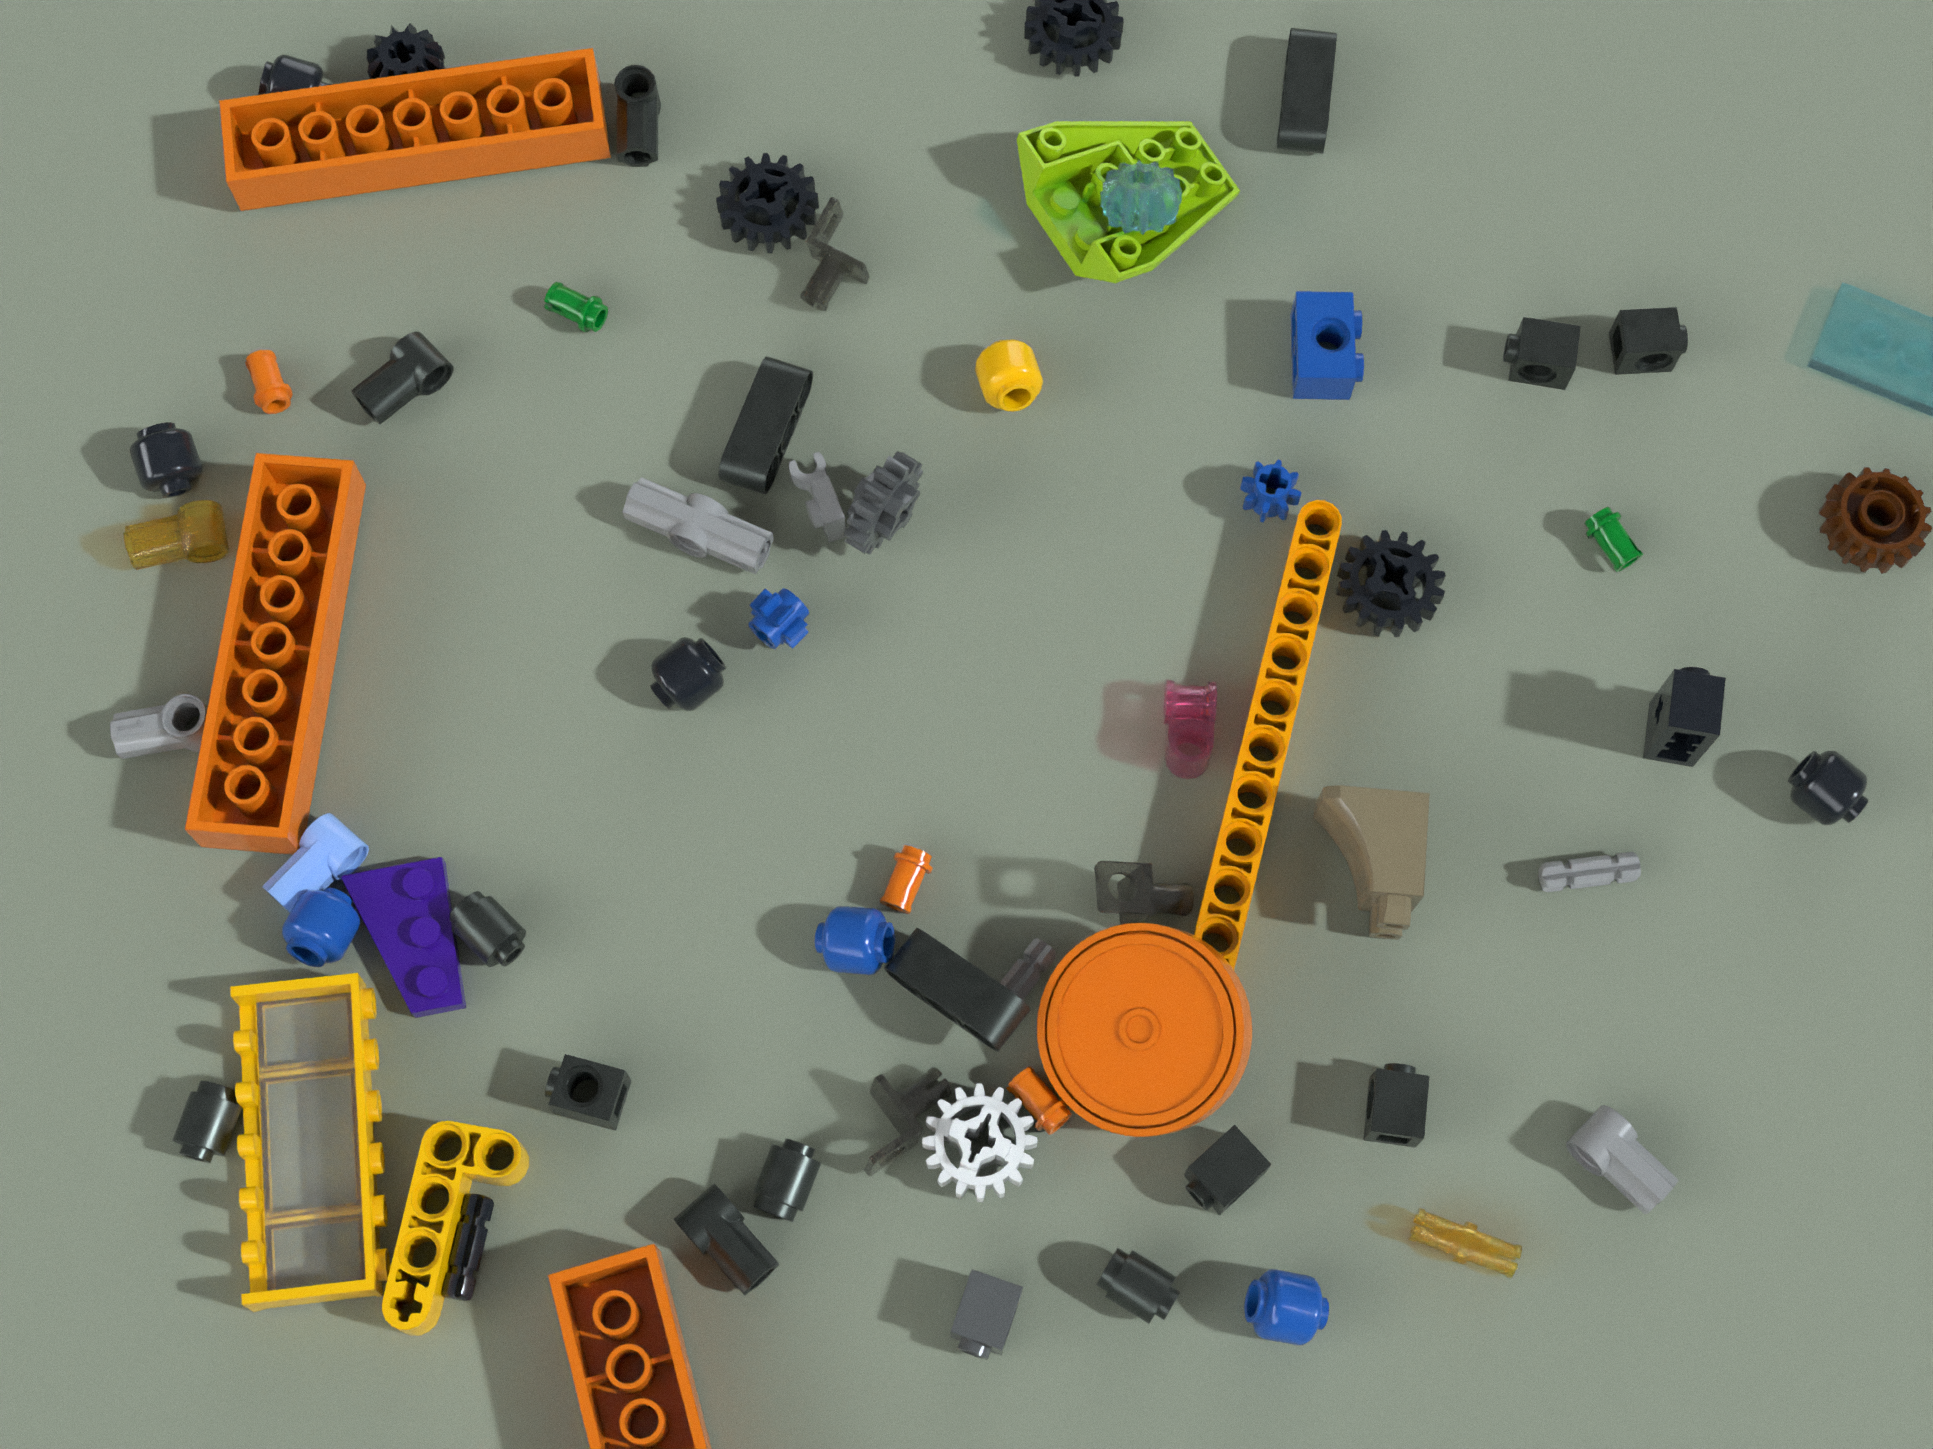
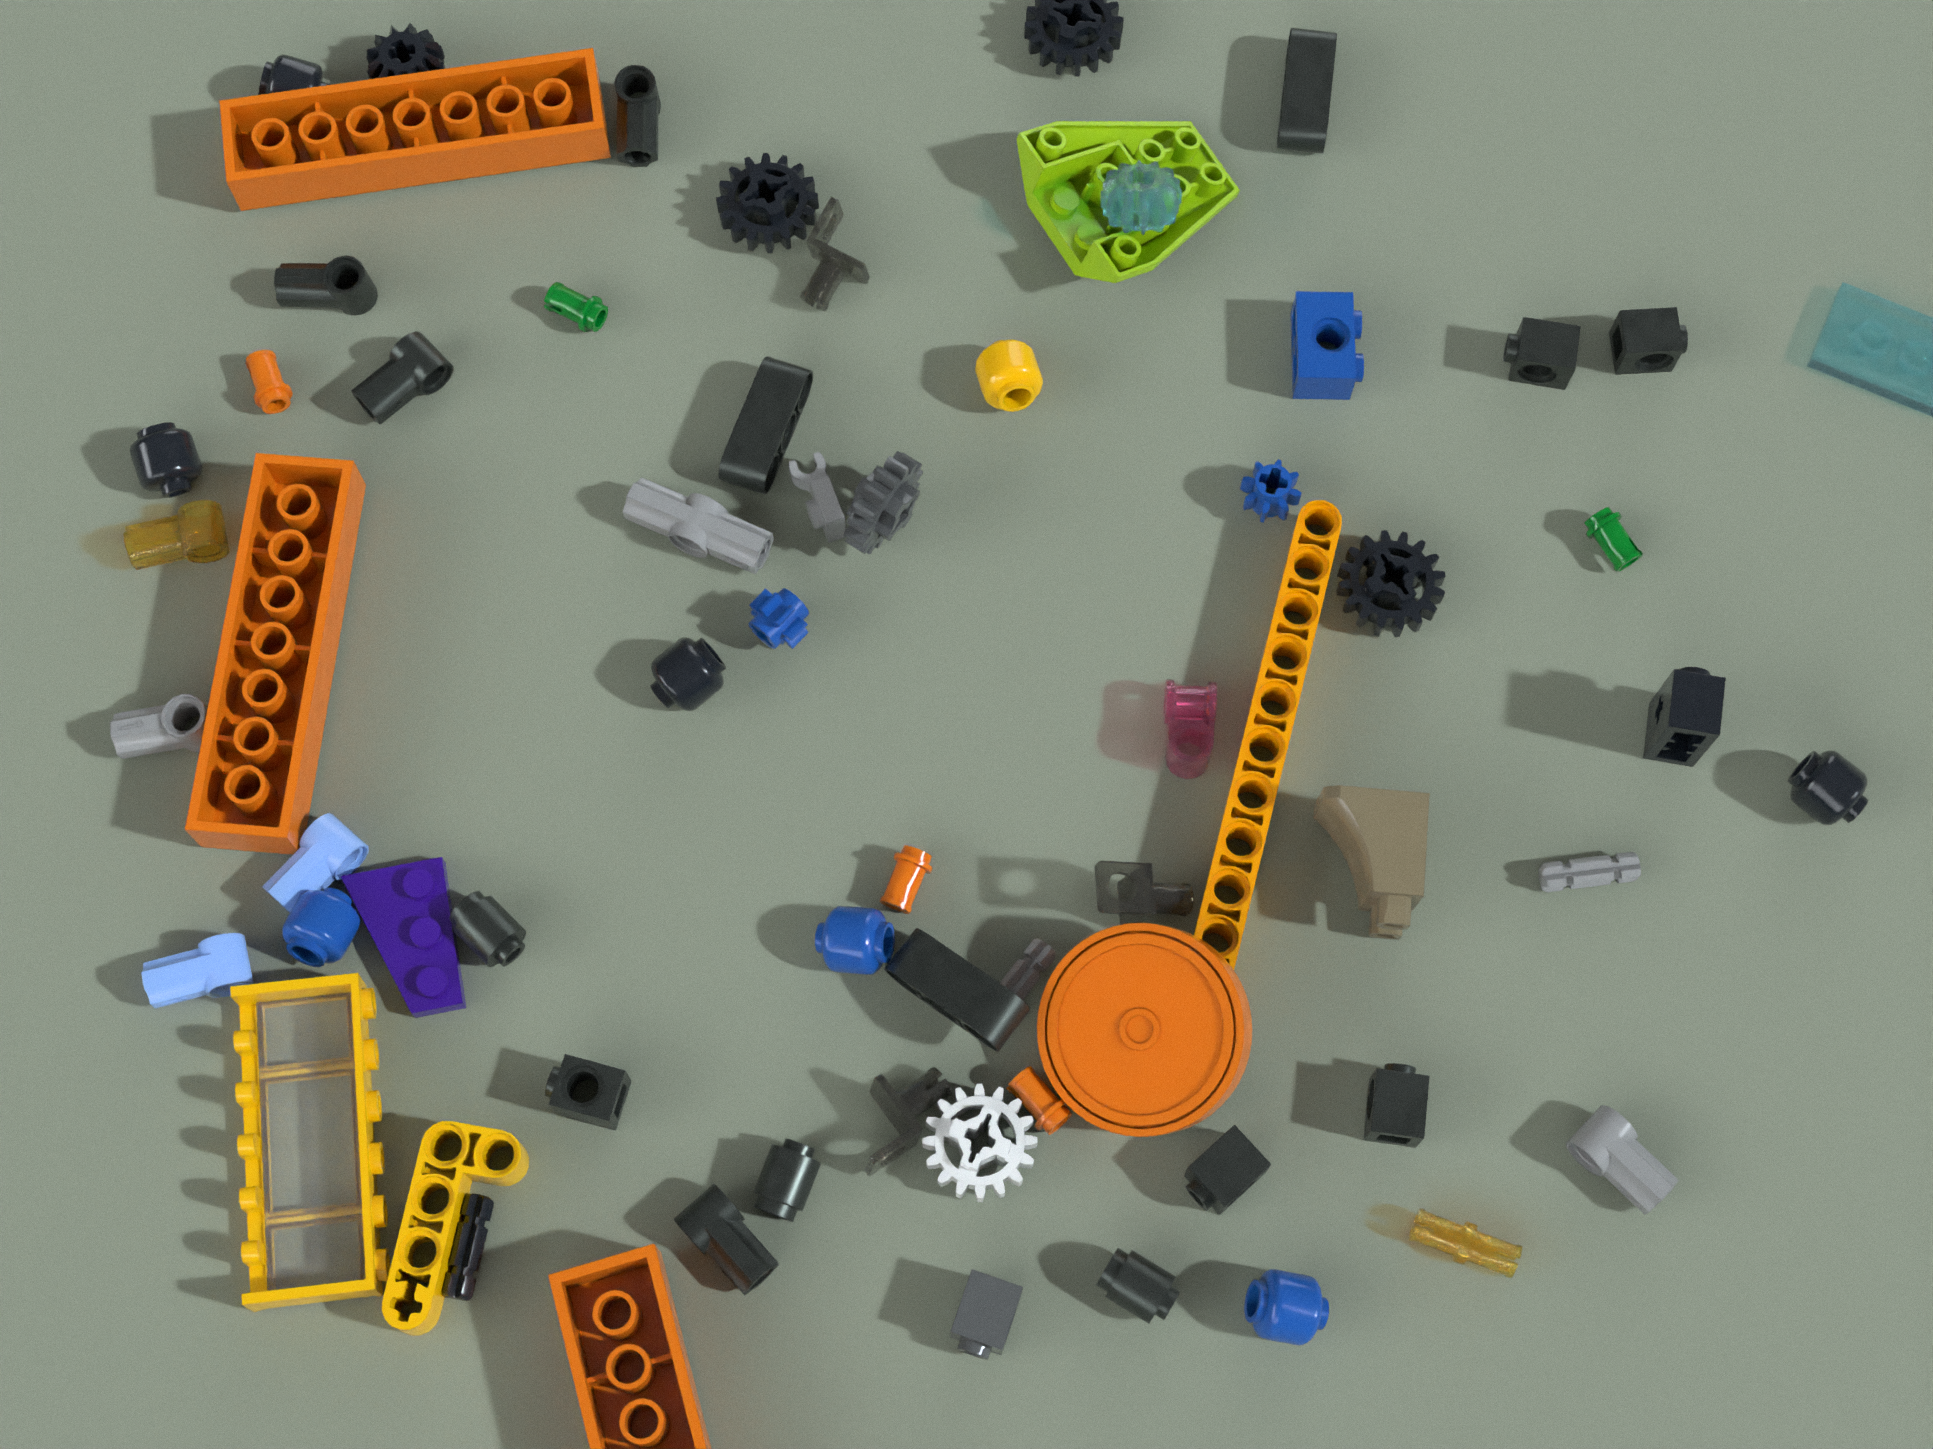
(204, 971): none -> light blue piece
(207, 1122): pearl dark grey brick -> none
(324, 285): none -> pearl dark grey piece
(1888, 499): reddish brown gear -> none

